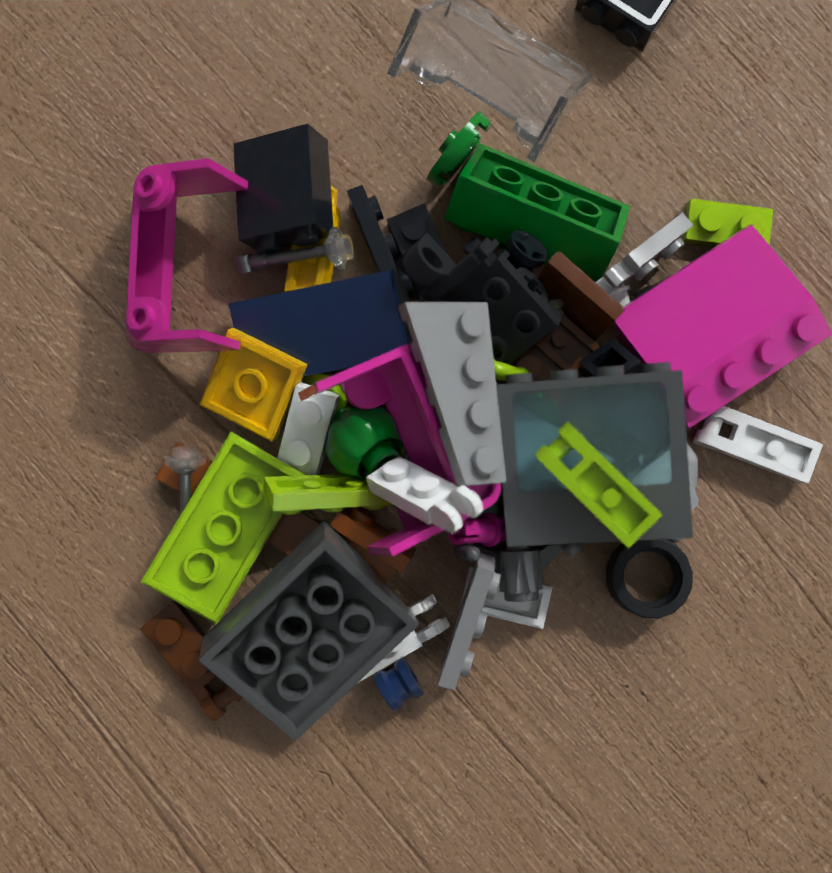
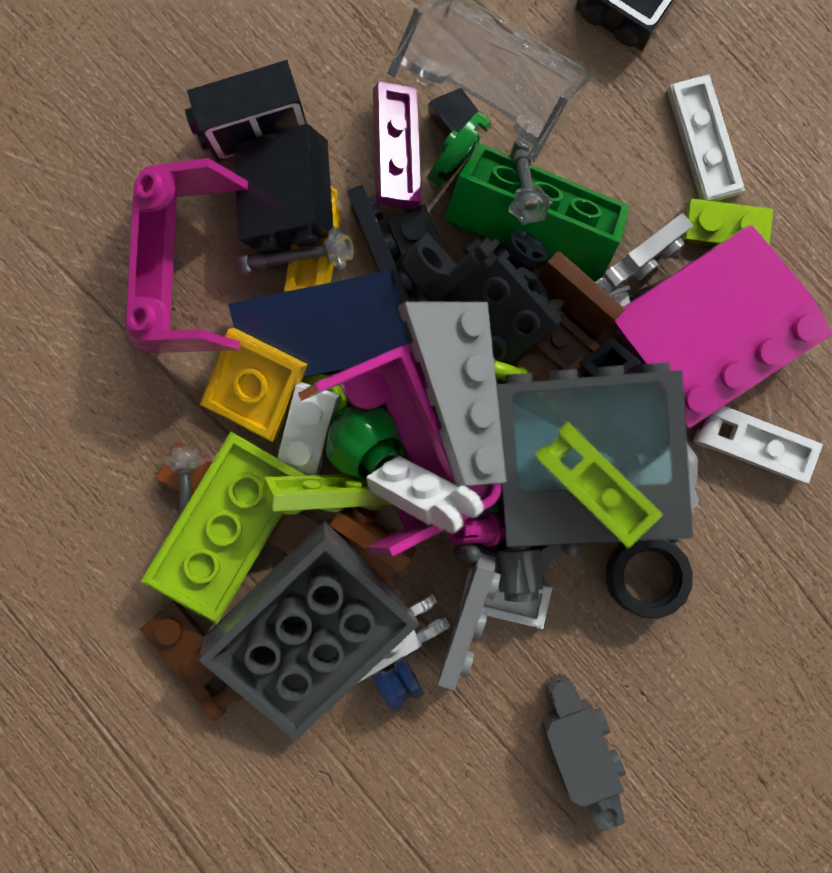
(244, 108): none -> black brick
(396, 146): none -> plate
(452, 111): none -> black slope
(530, 201): none -> clear piece
(582, 755): none -> dark grey hinge
(705, 139): none -> white tile

